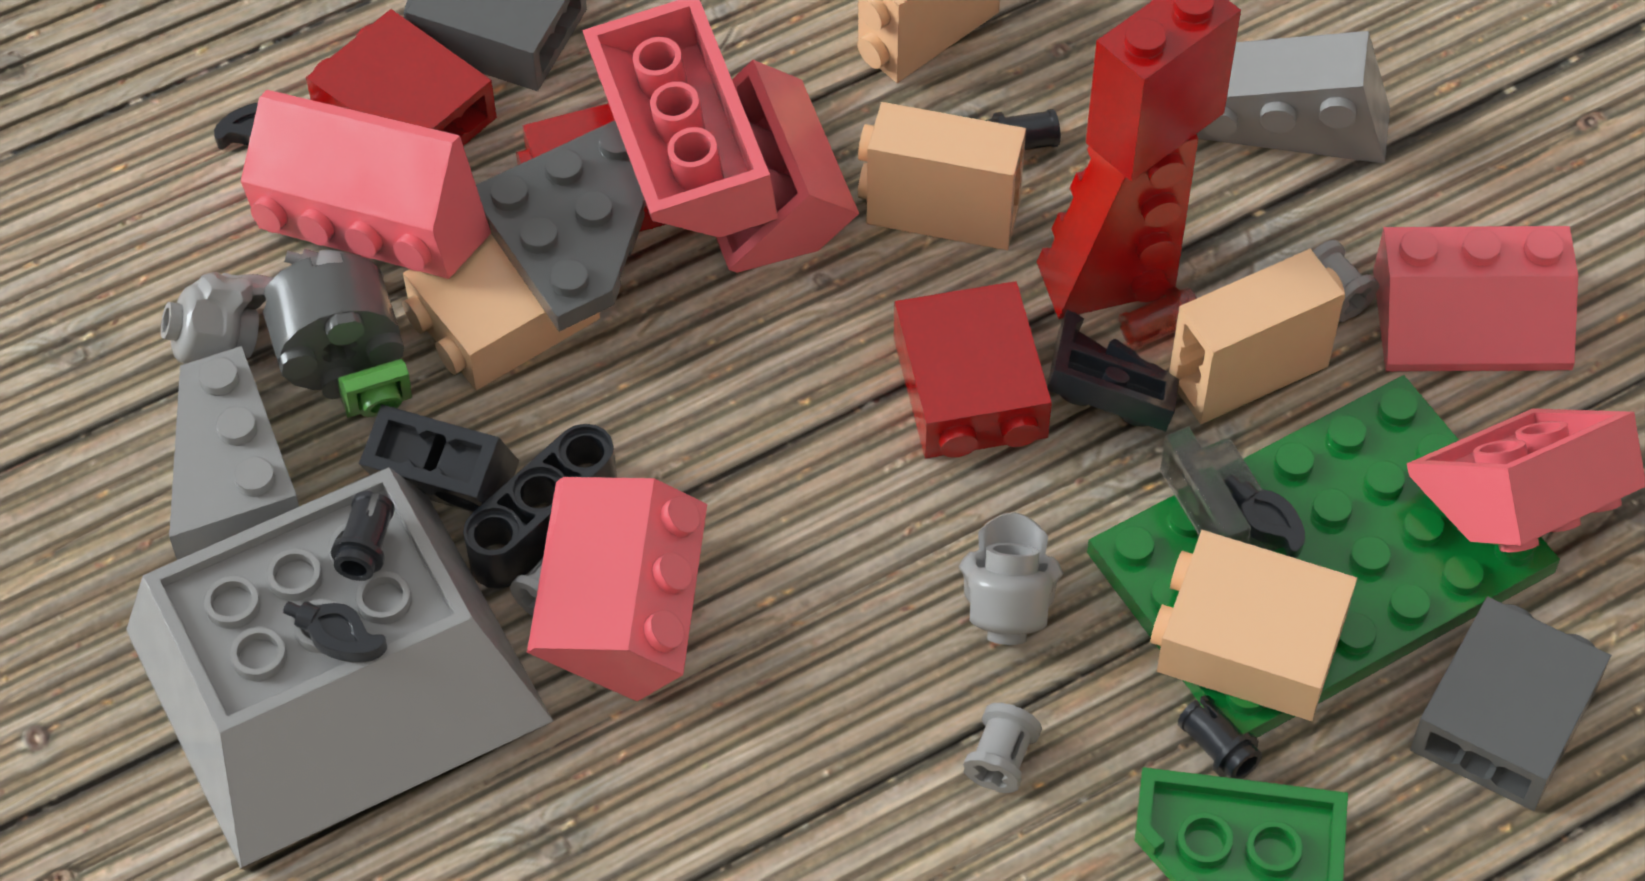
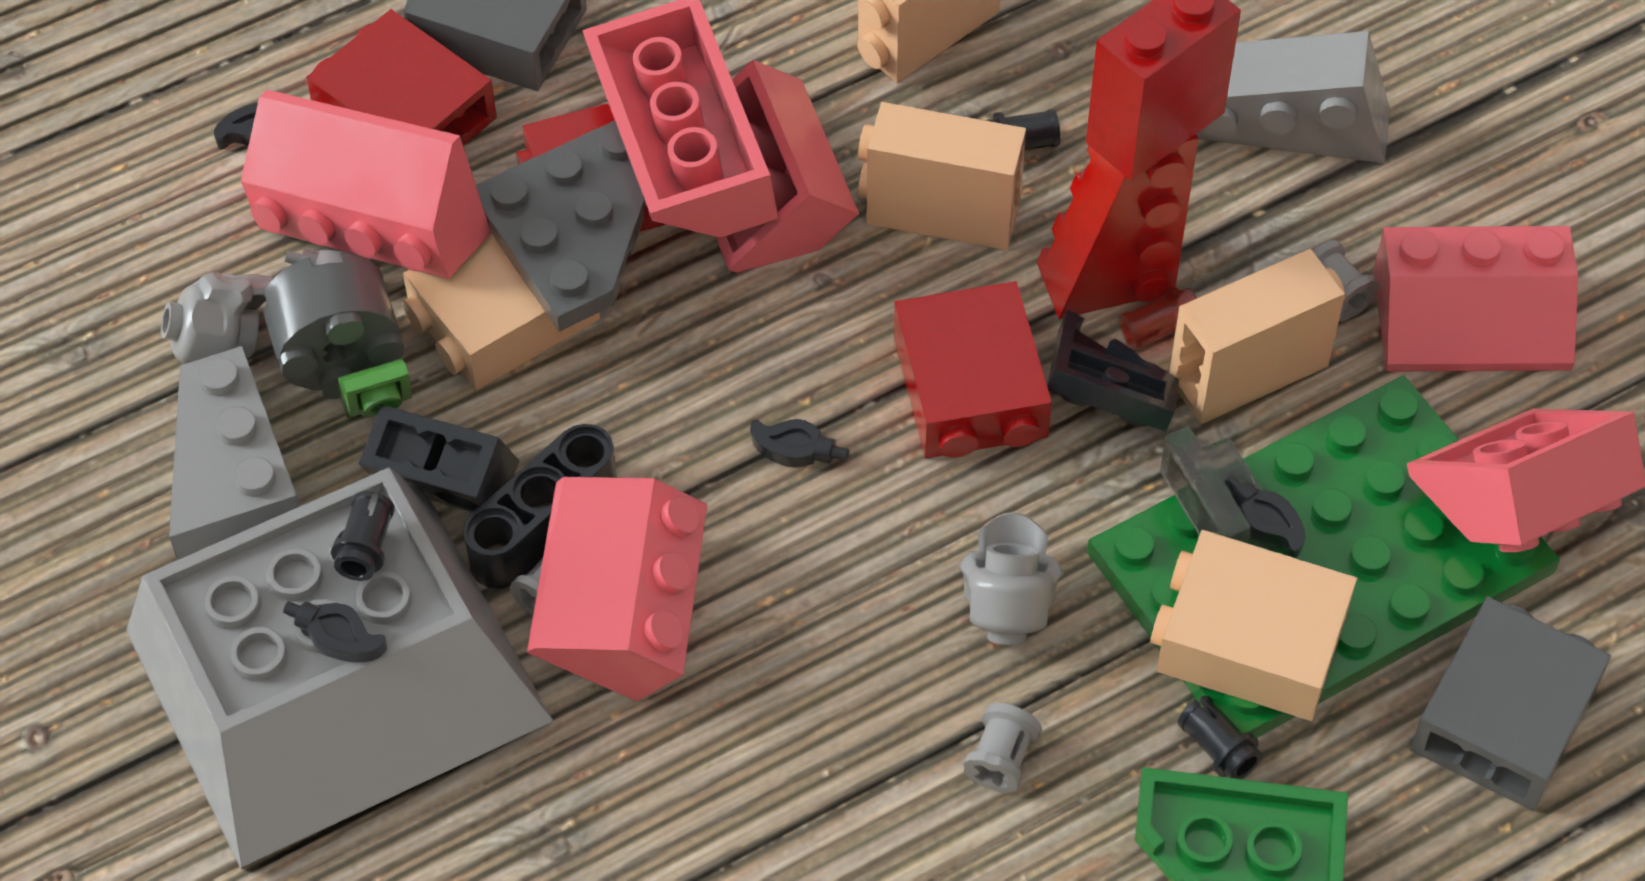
(795, 443): none -> black piece

